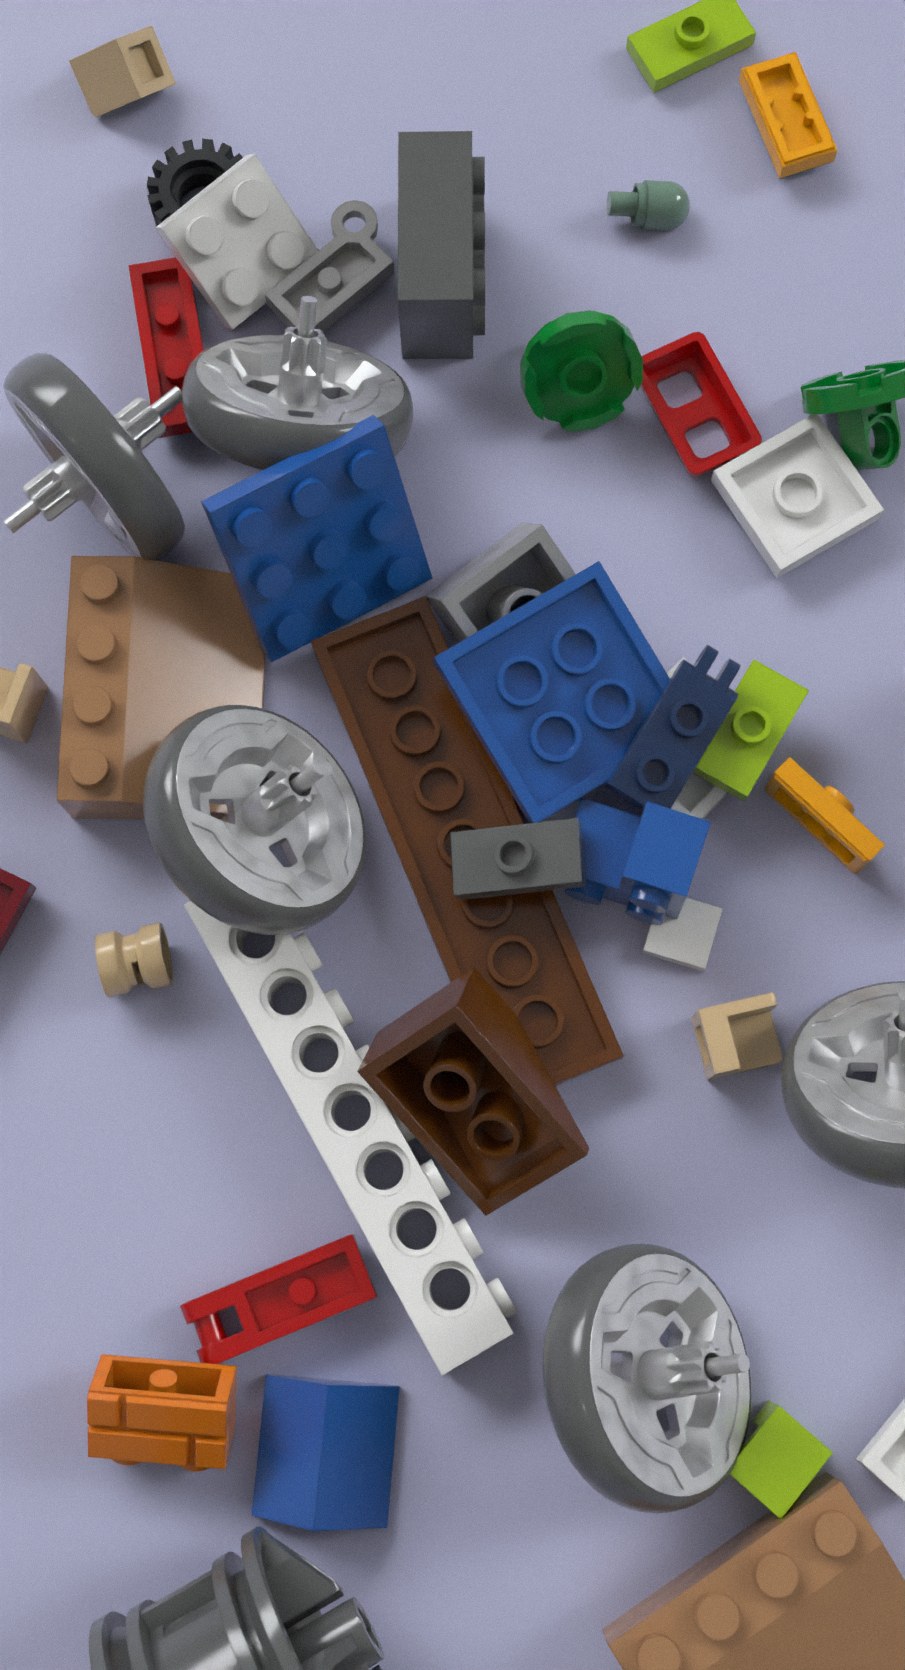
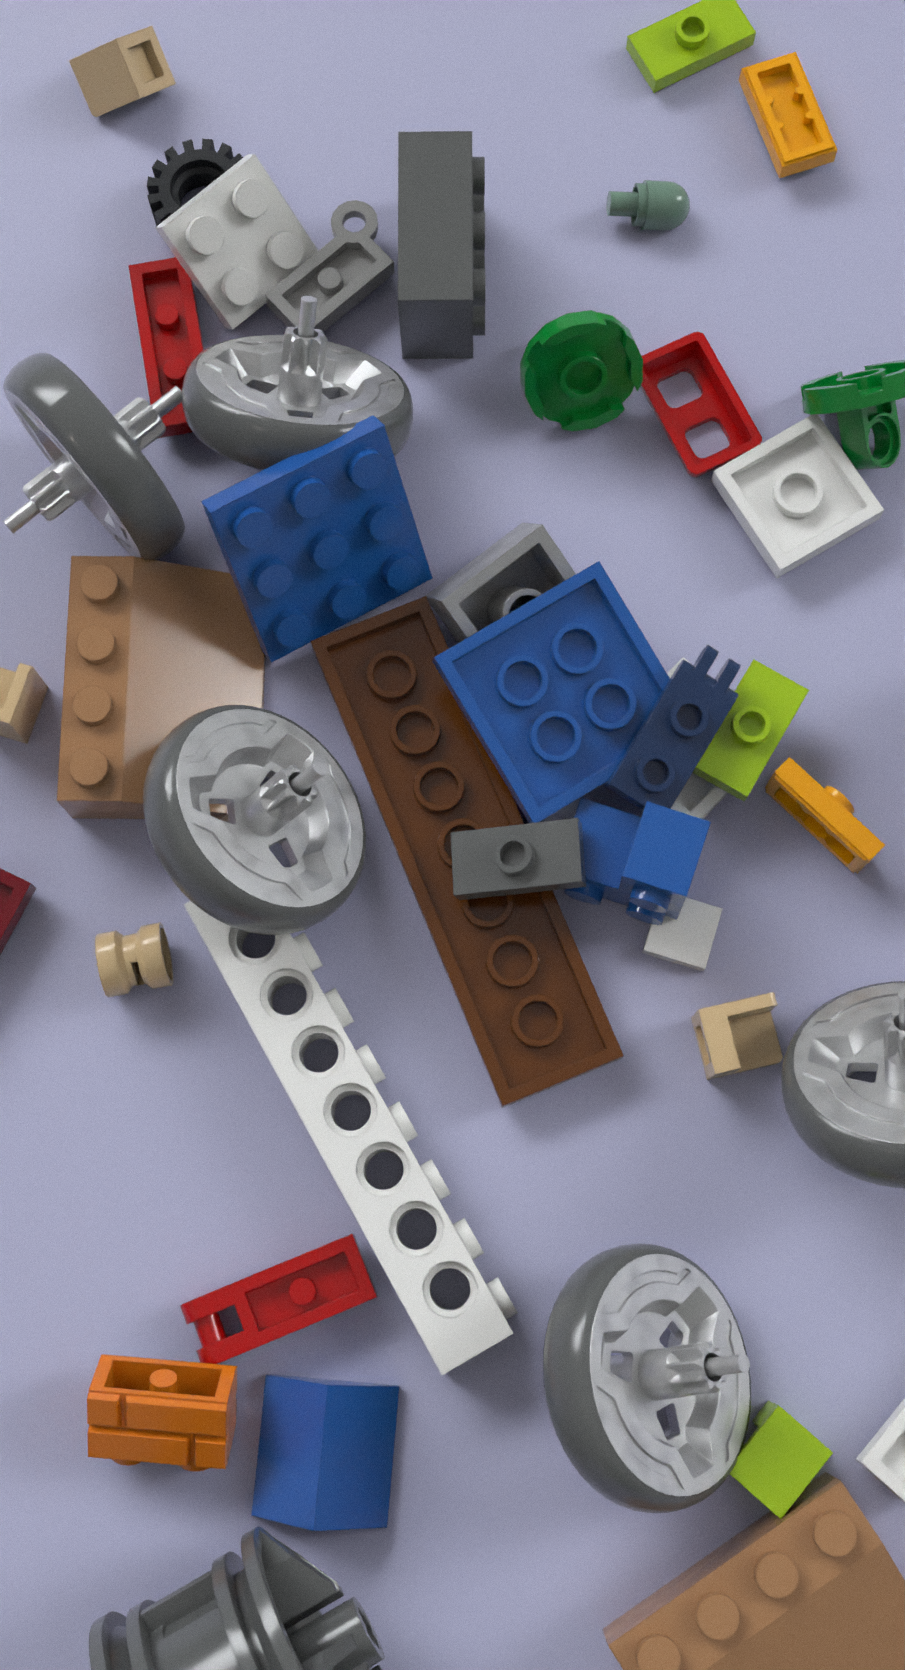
(474, 1092): reddish brown slope -> none

